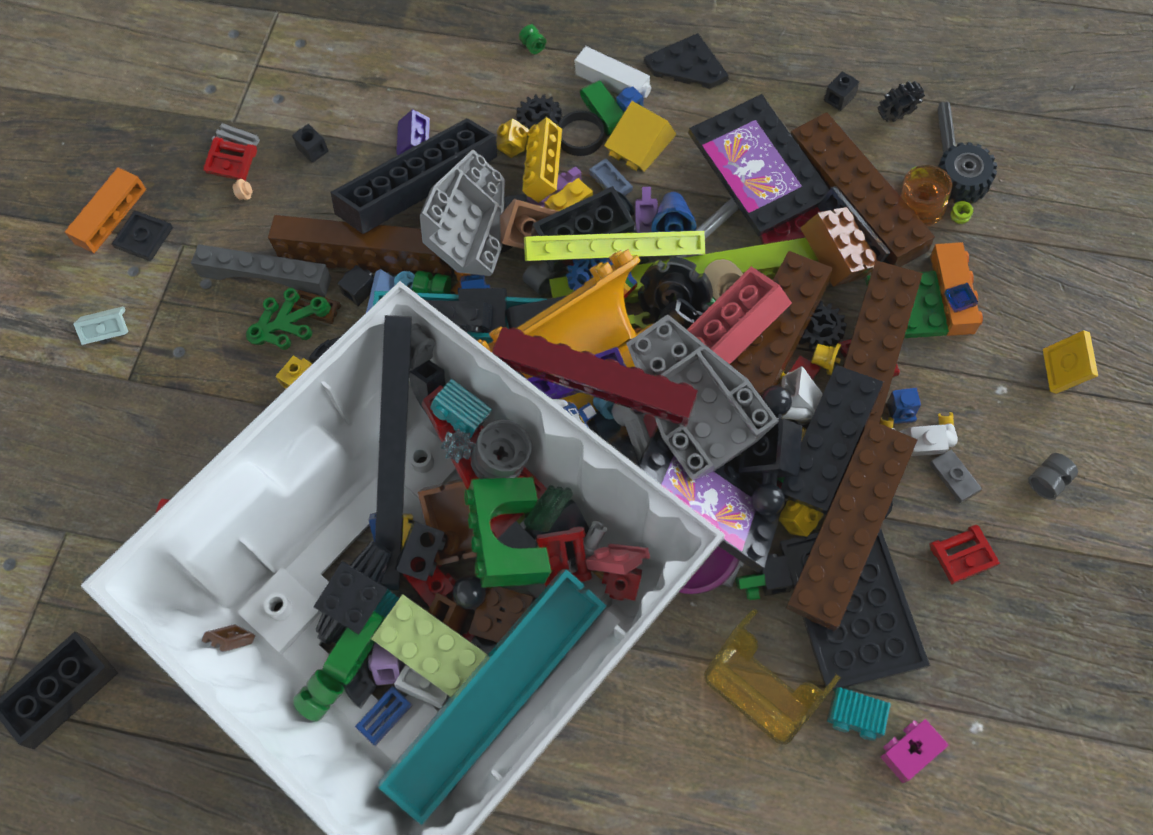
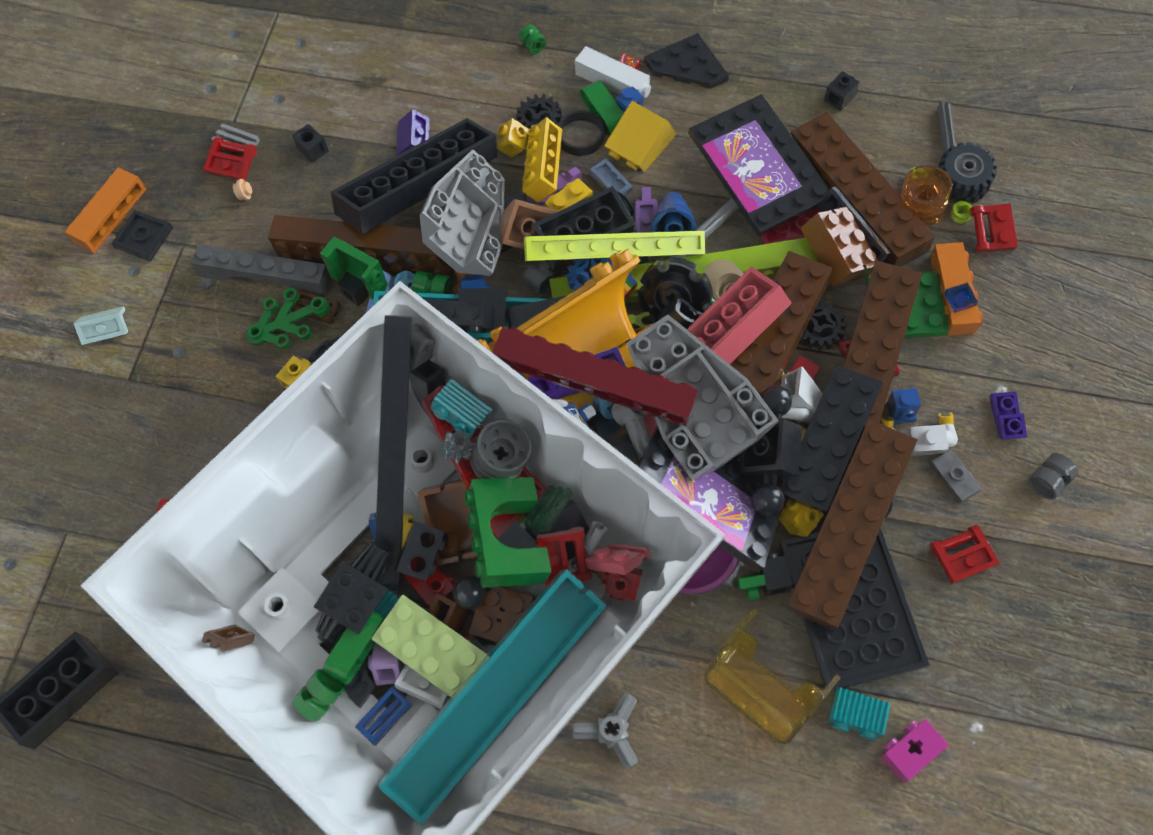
(343, 257): none -> green panel
(615, 719): none -> light grey bush
(630, 61): none -> red tile
(826, 356): yellow piece -> none
(901, 101): black gear -> none
(1000, 227): none -> red plate
(1007, 416): none -> dark purple slope
(1070, 362): yellow tile -> none

